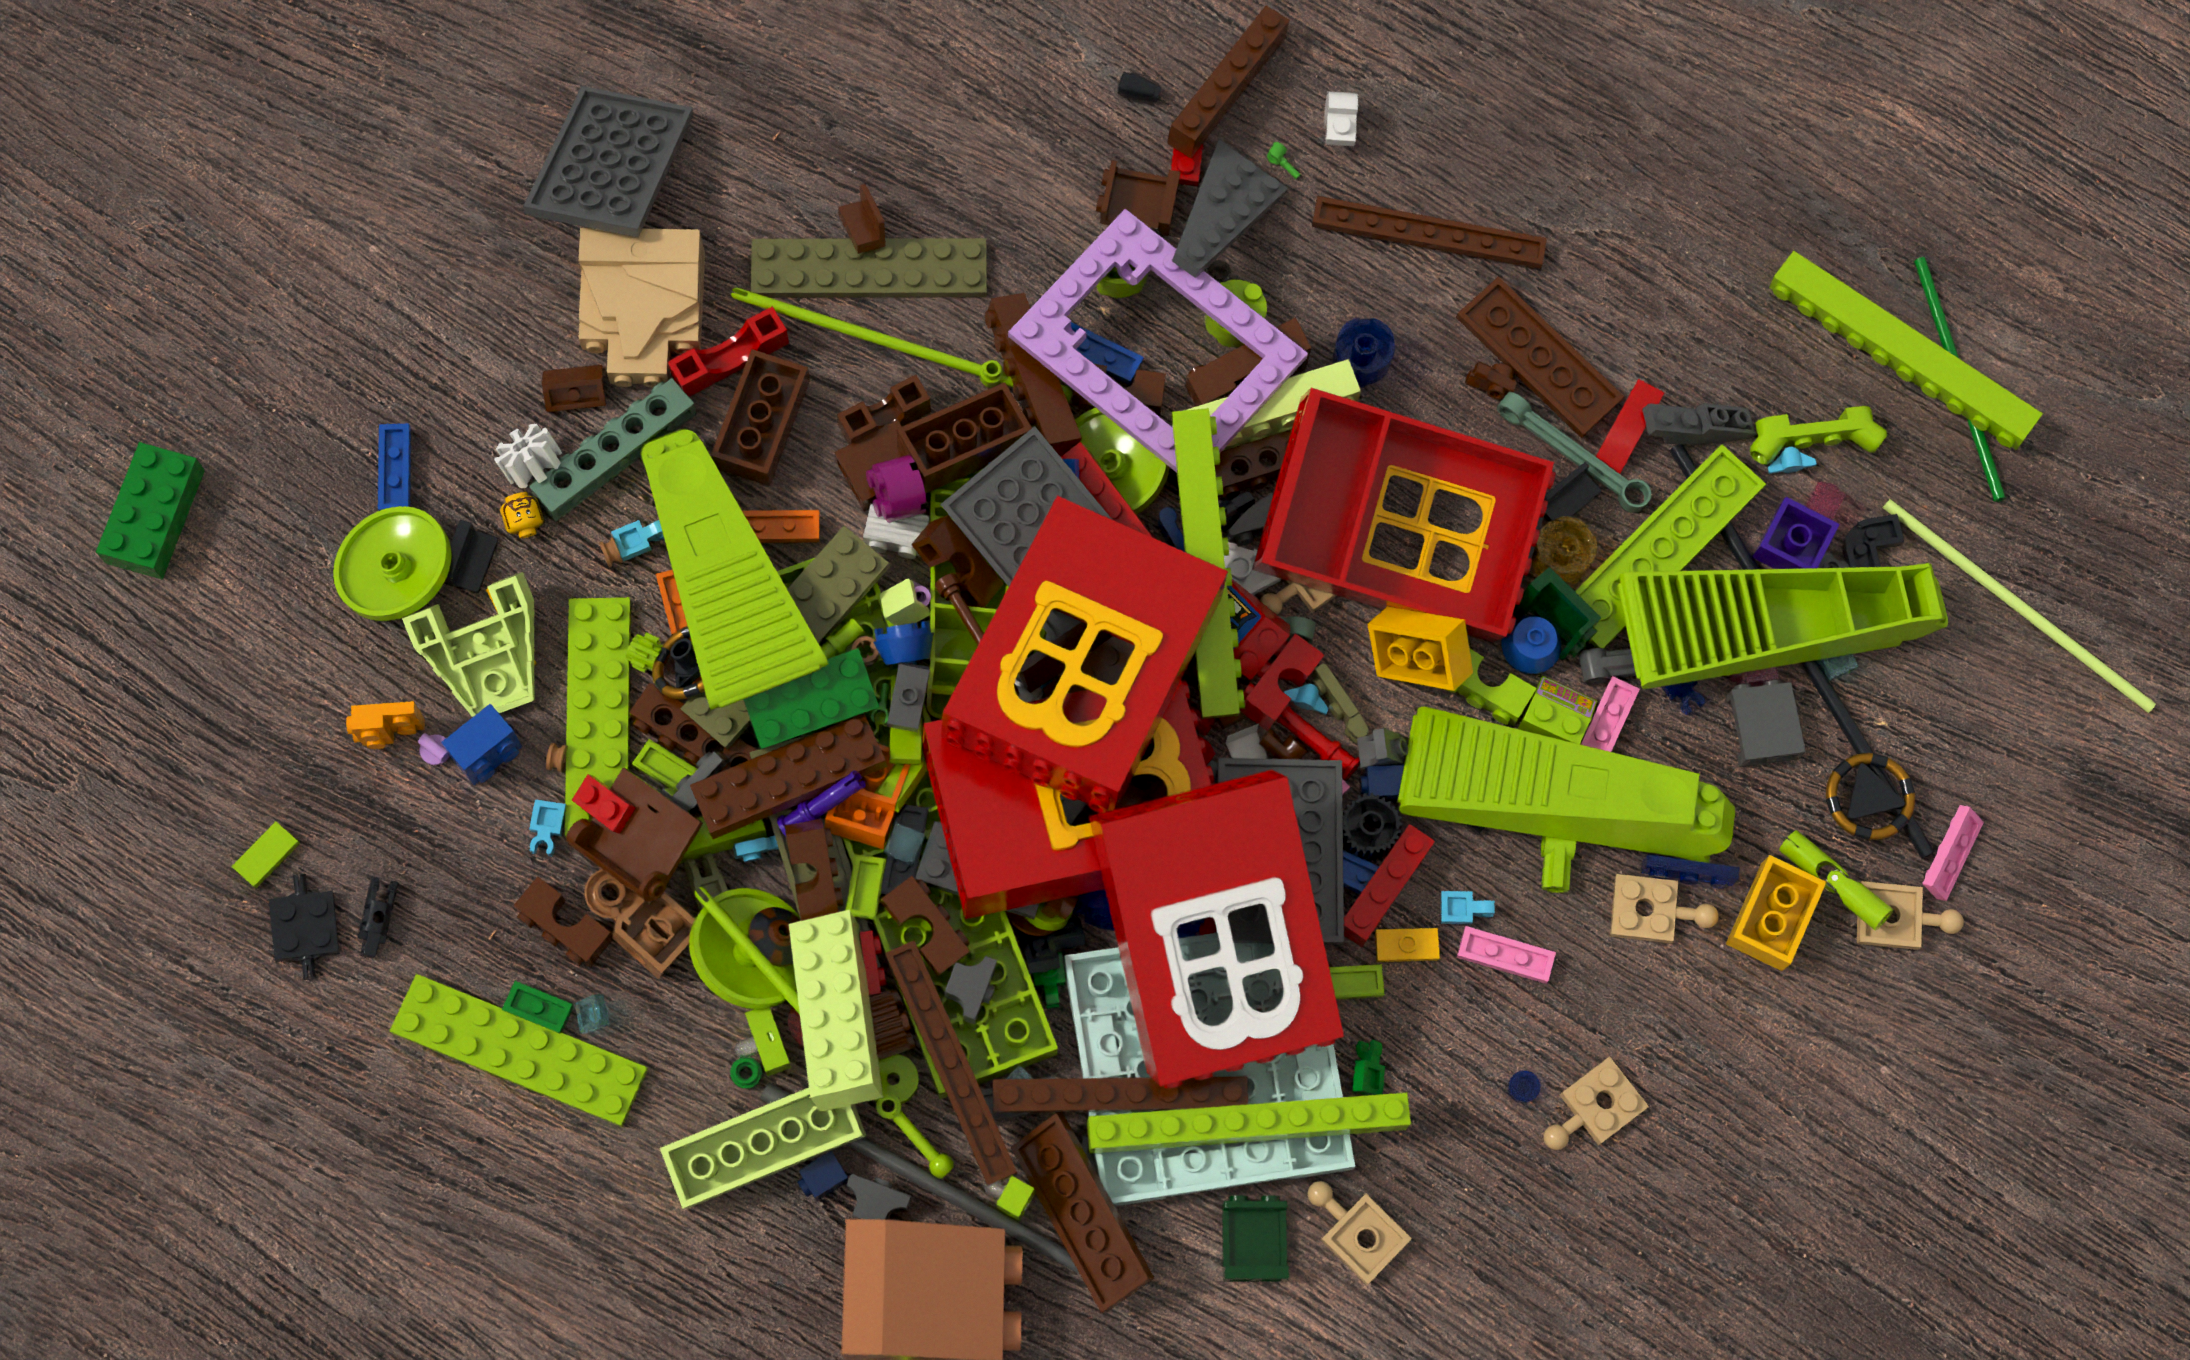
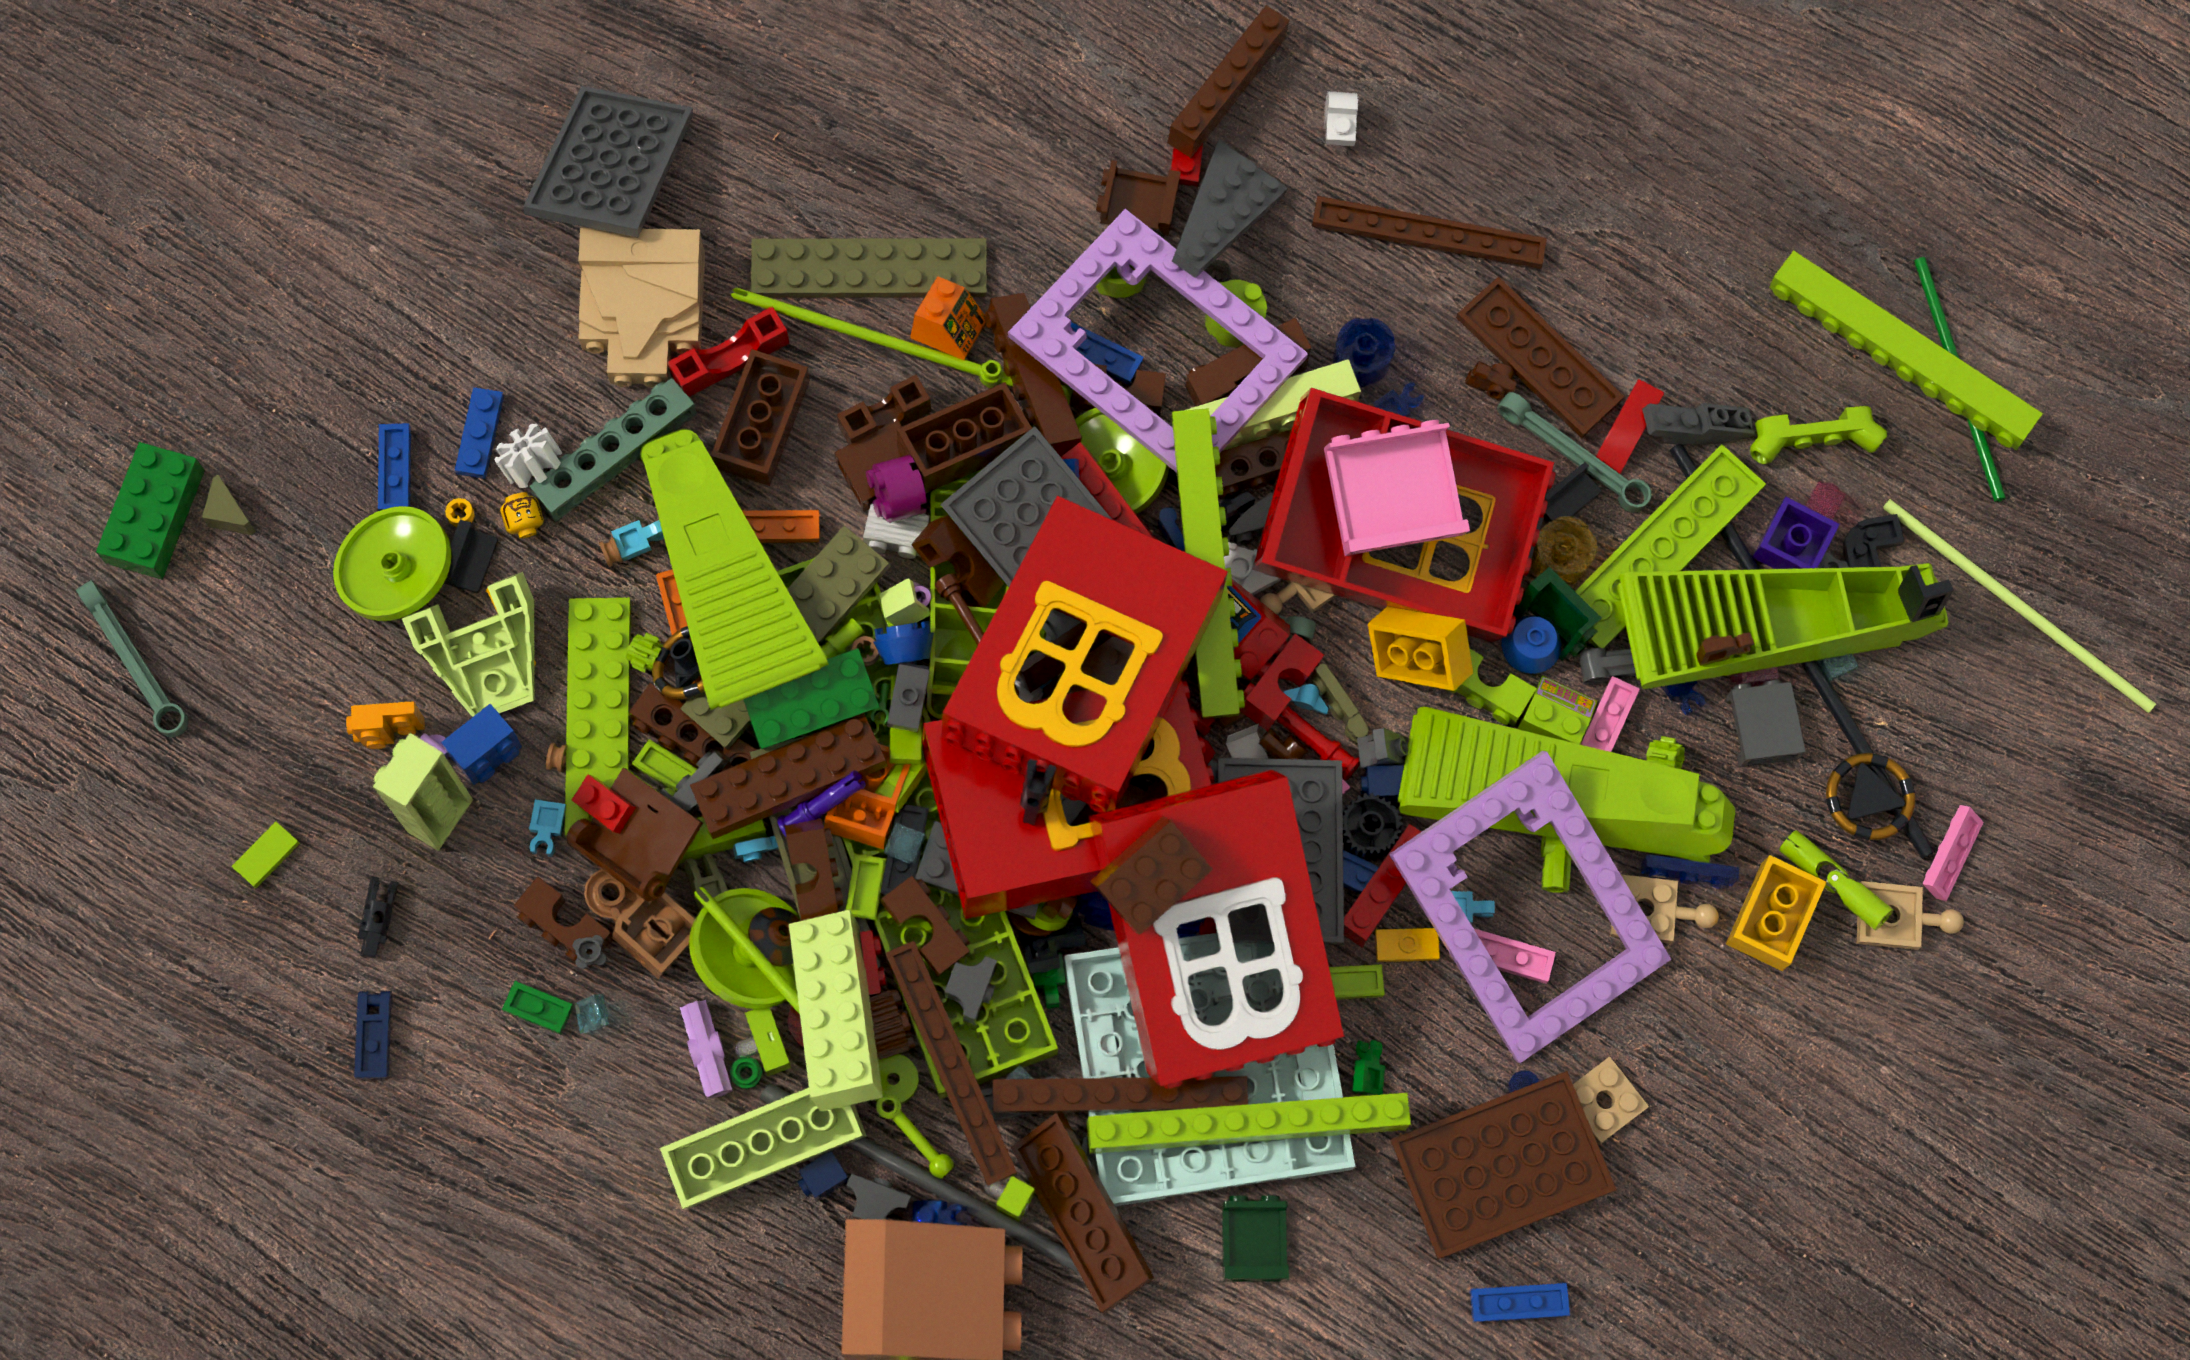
(129, 655): none -> sand green piece
(223, 511): none -> olive slope
(304, 926): black plate -> none
(373, 1036): none -> dark blue plate
(422, 791): none -> yellowish green brick
(454, 504): none -> yellow bush
(479, 433): none -> blue plate
(519, 1050): lime plate -> none
(573, 388): reddish brown panel -> none
(581, 947): none -> dark grey plate
(706, 1049): none -> lavender piece
(863, 222): reddish brown panel -> none
(937, 1212): none -> clear blue plate
(948, 319): none -> orange slope
(1036, 791): none -> black hinge
(1138, 88): black cone -> none
(1151, 875): none -> reddish brown brick
(1276, 157): bright green hand -> none
(1343, 1236): tan plate -> none
(1394, 488): none -> bright pink panel
(1399, 404): none -> clear blue plate
(1430, 873): none -> lavender plate
(1502, 1165): none -> reddish brown plate
(1519, 1302): none -> blue plate
(1666, 752): none -> lime gear
(1718, 649): none -> reddish brown plate
(1791, 461): medium azure piece -> none
(1923, 600): none -> black panel

